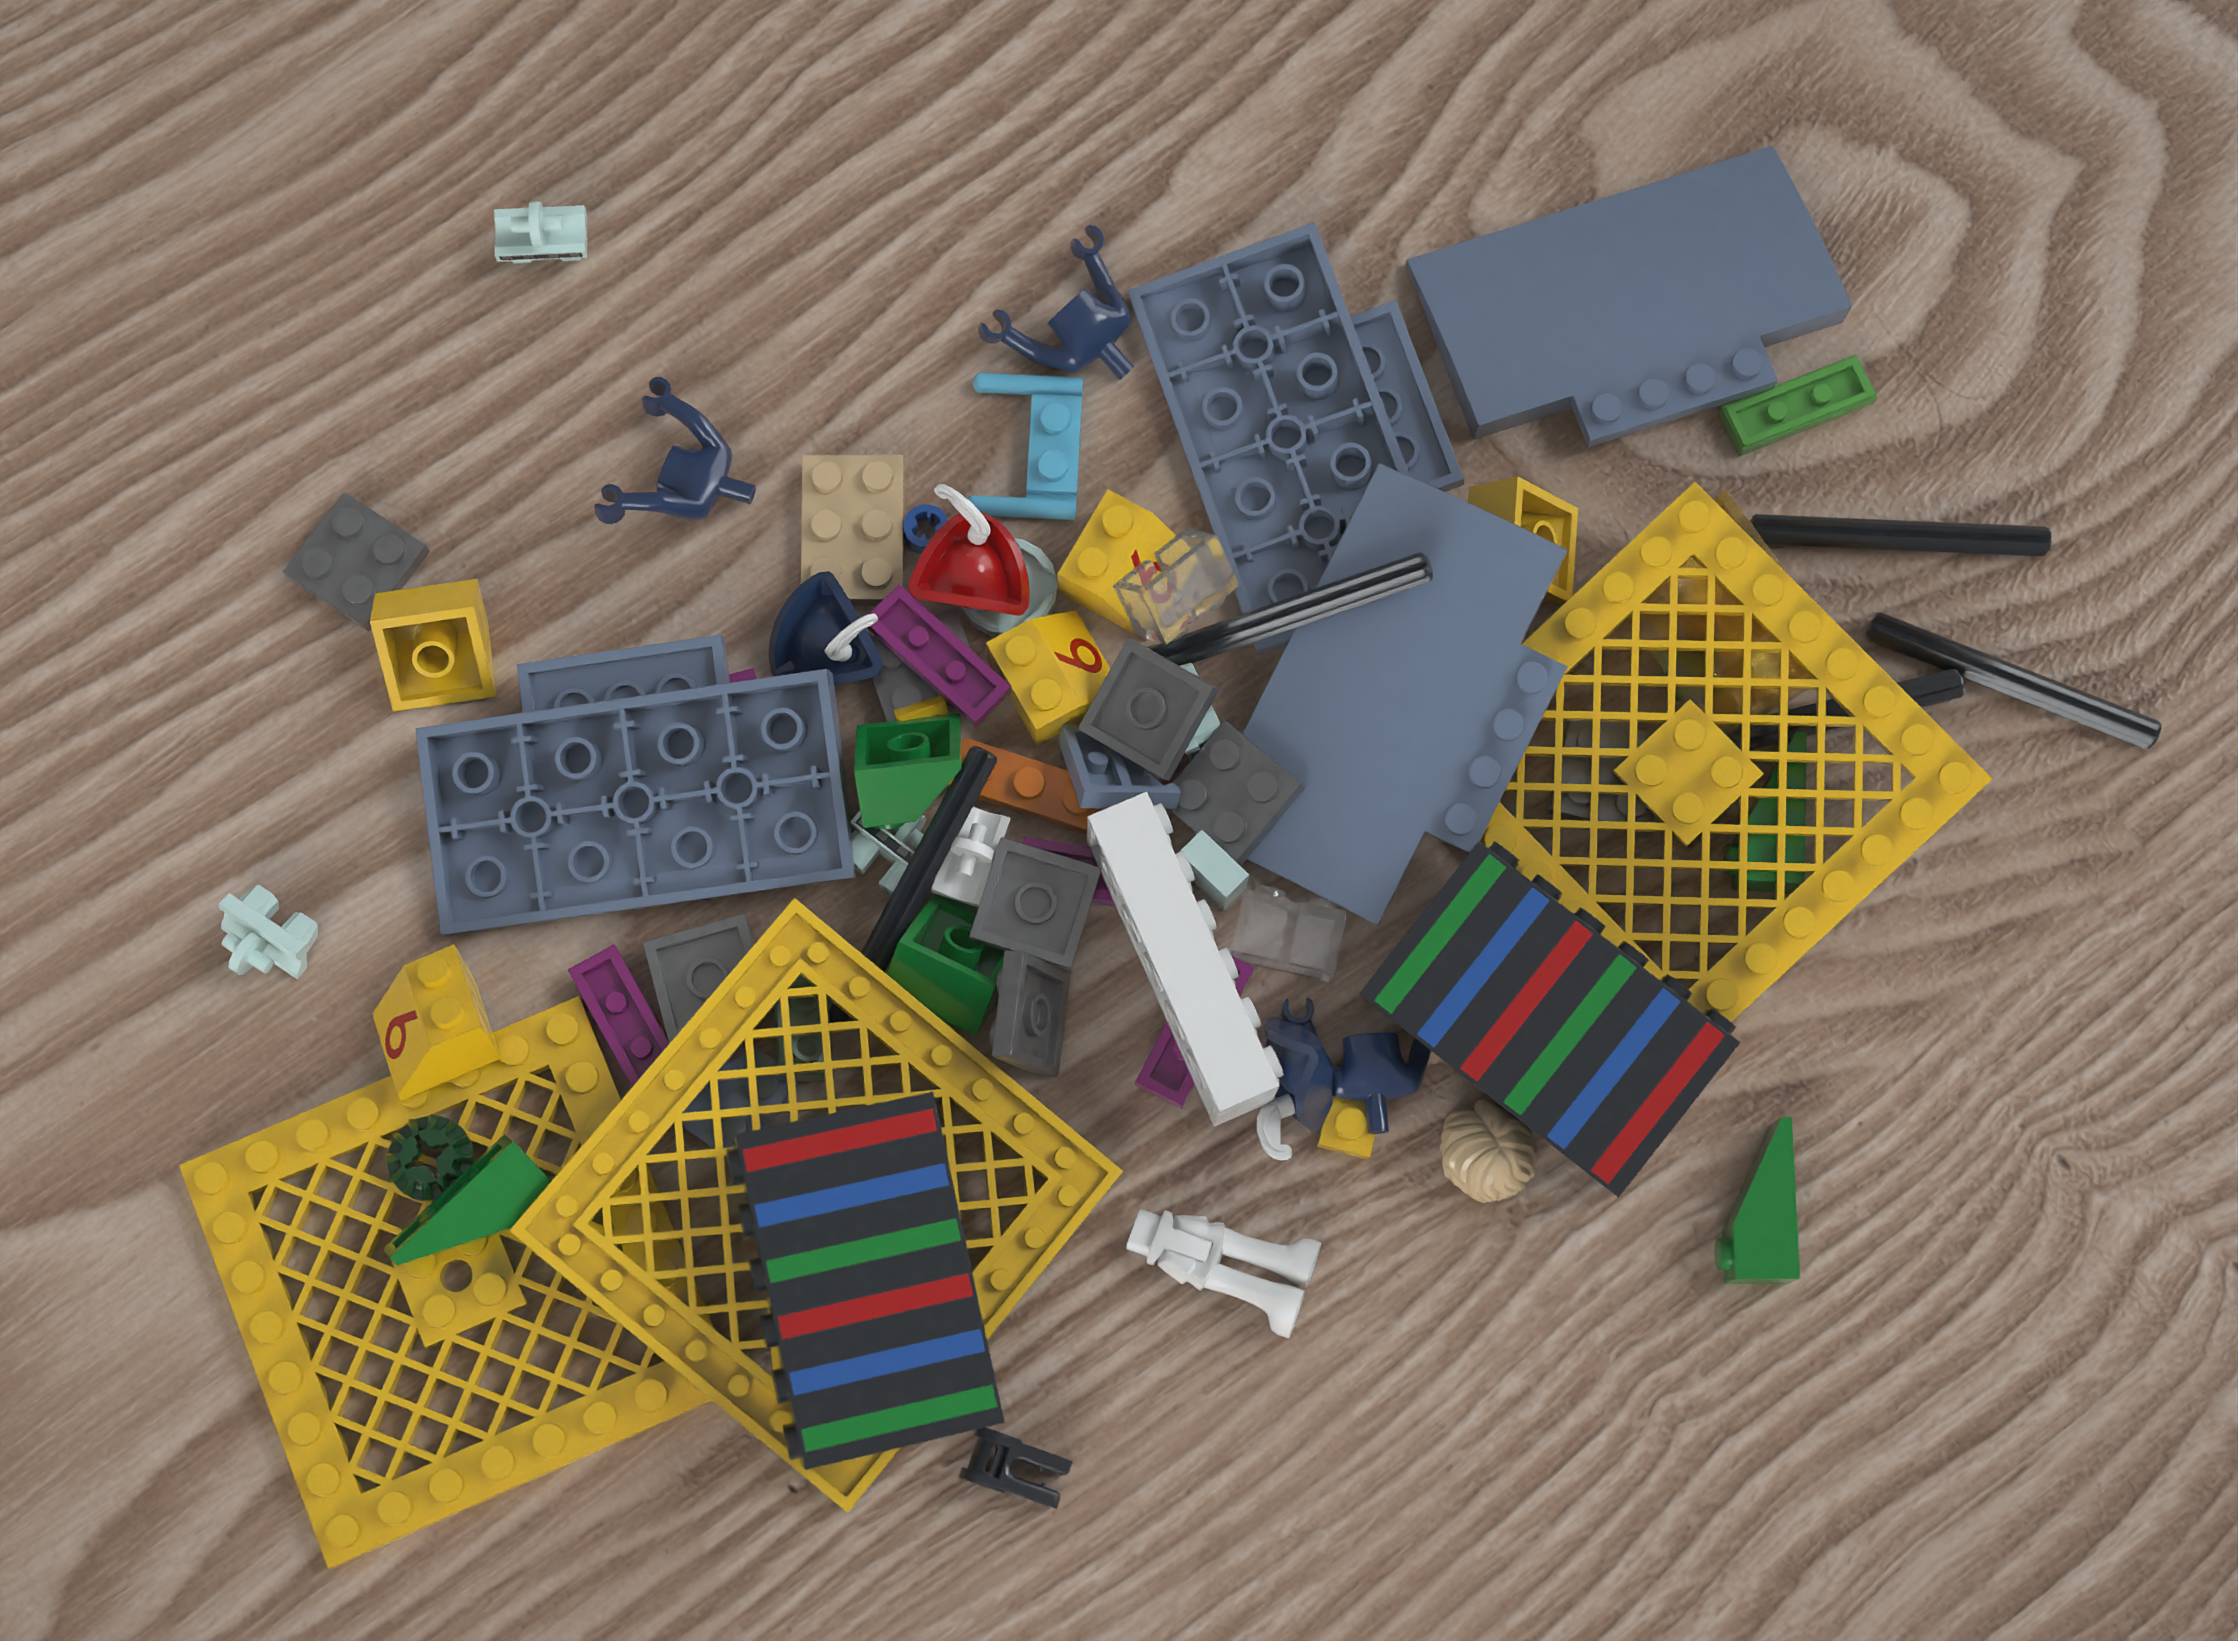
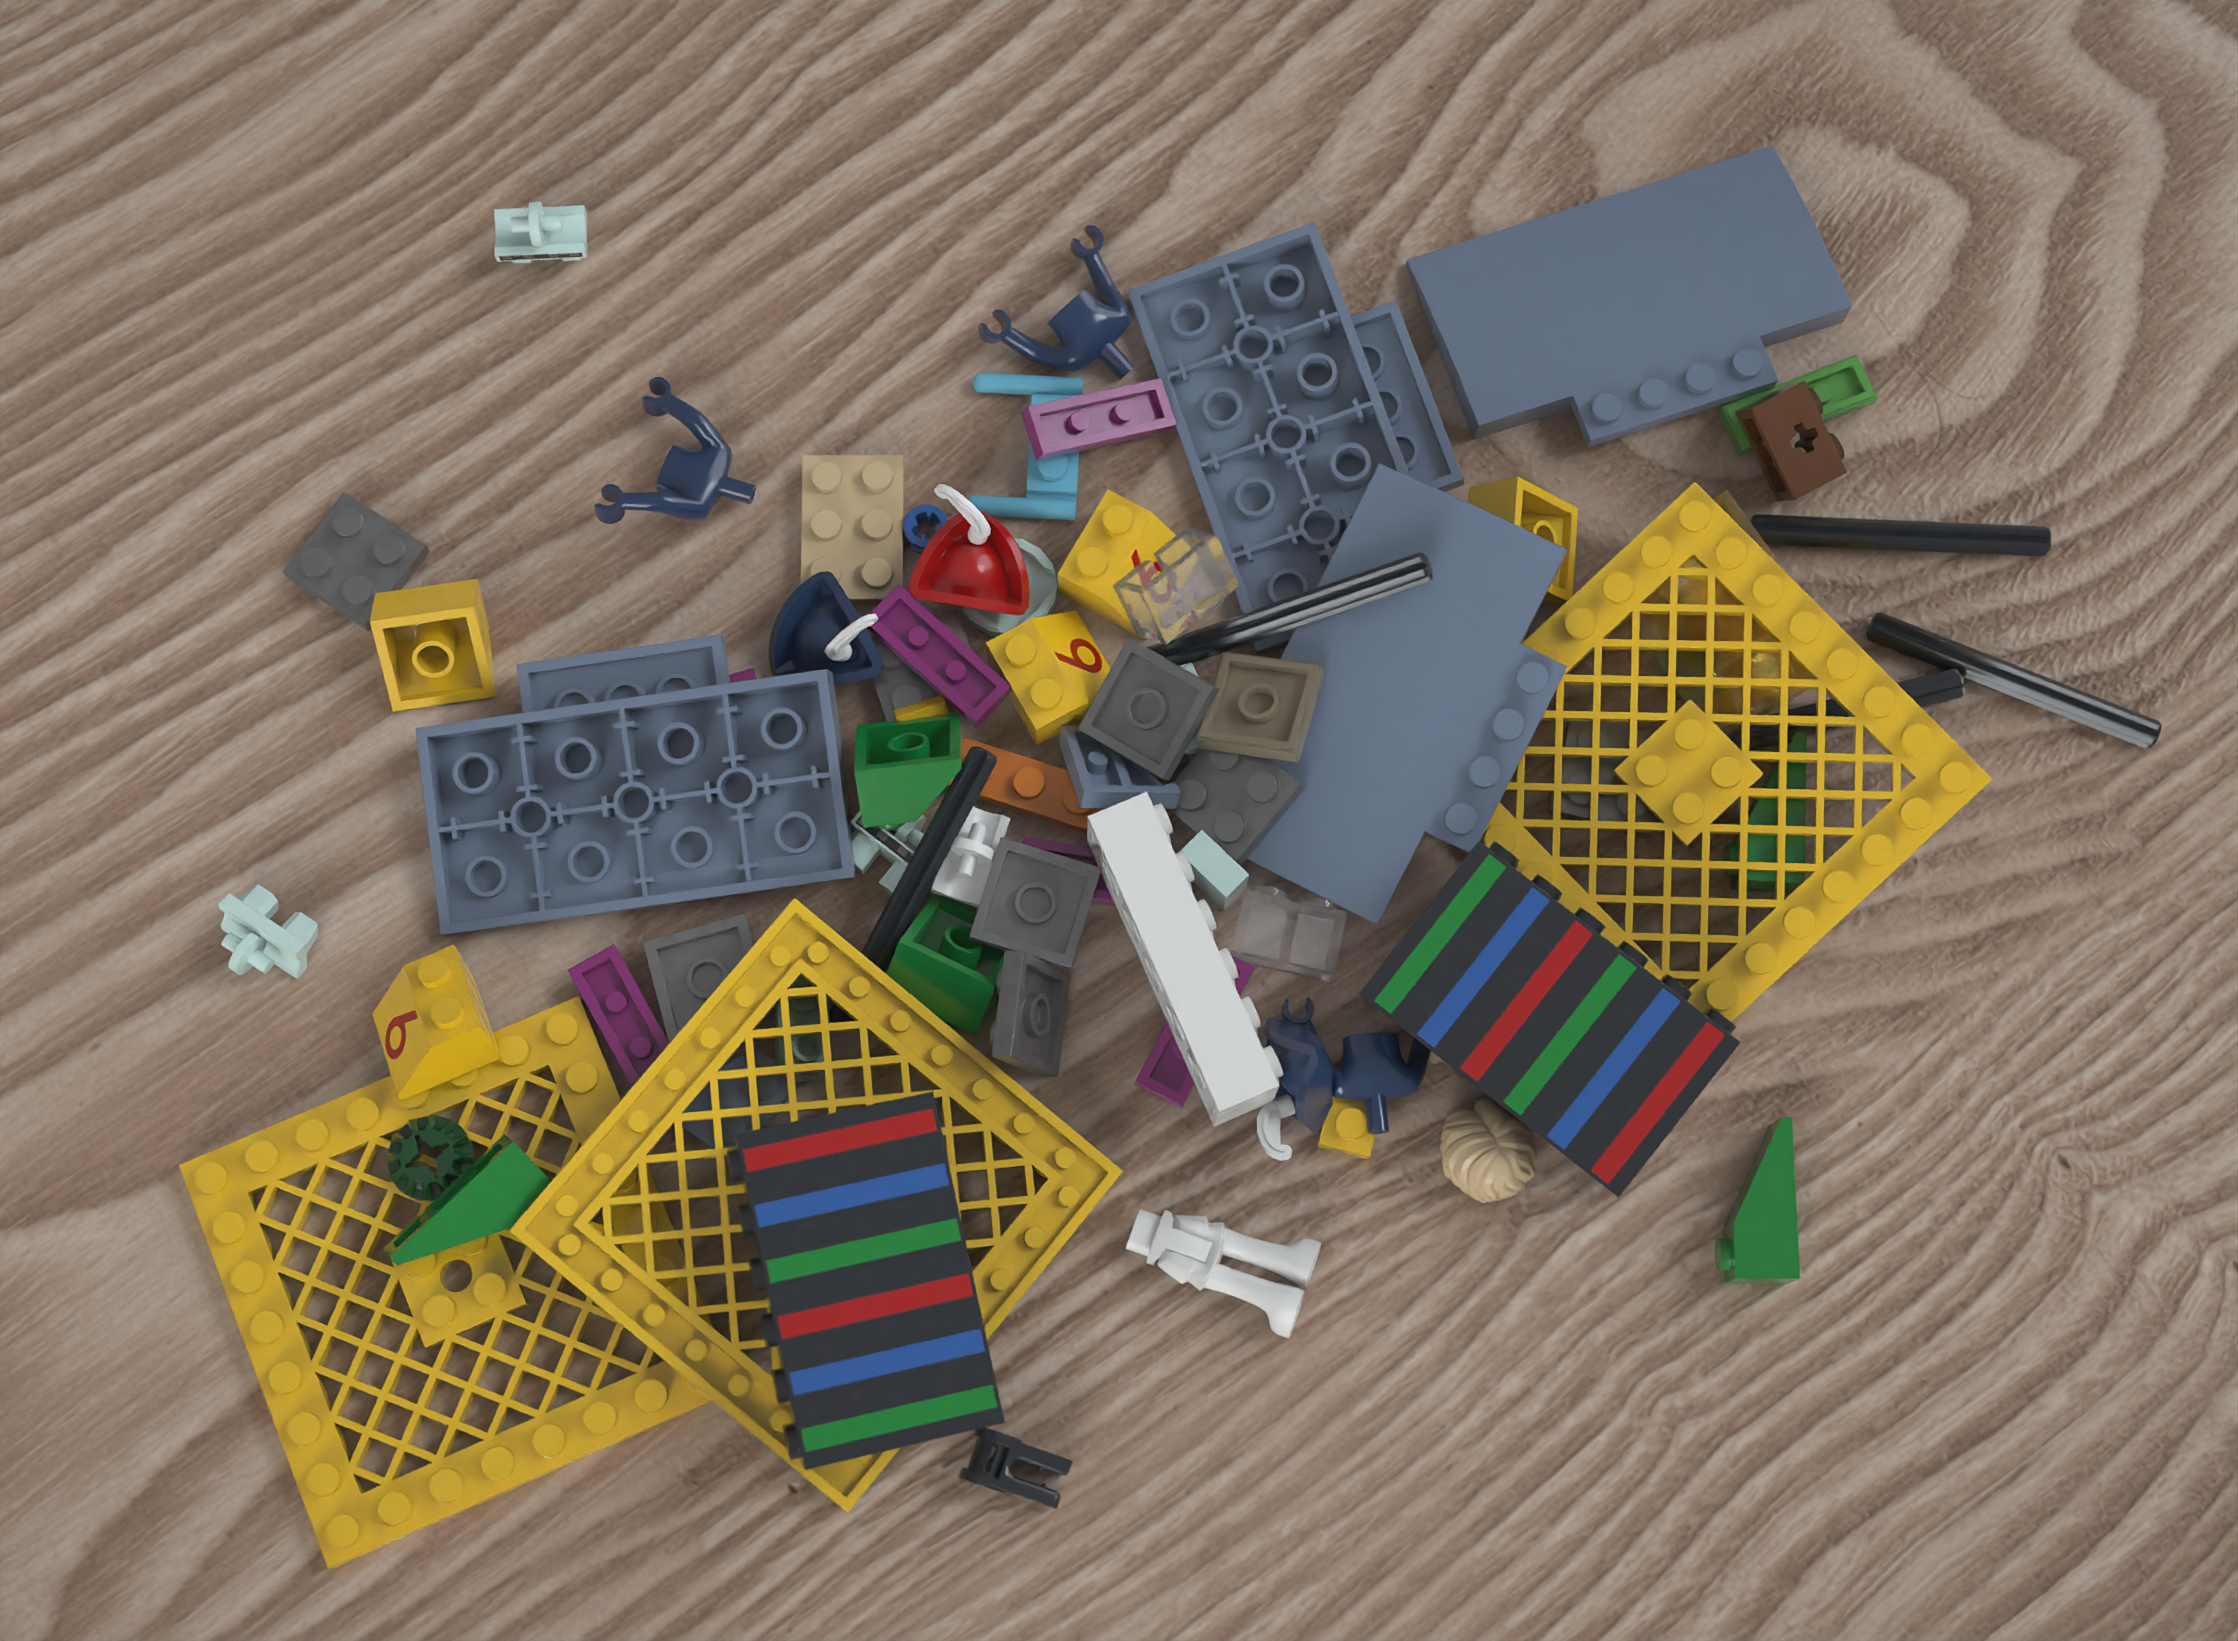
(1098, 418): none -> plate
(1261, 707): none -> dark tan tile
(1770, 426): none -> reddish brown brick

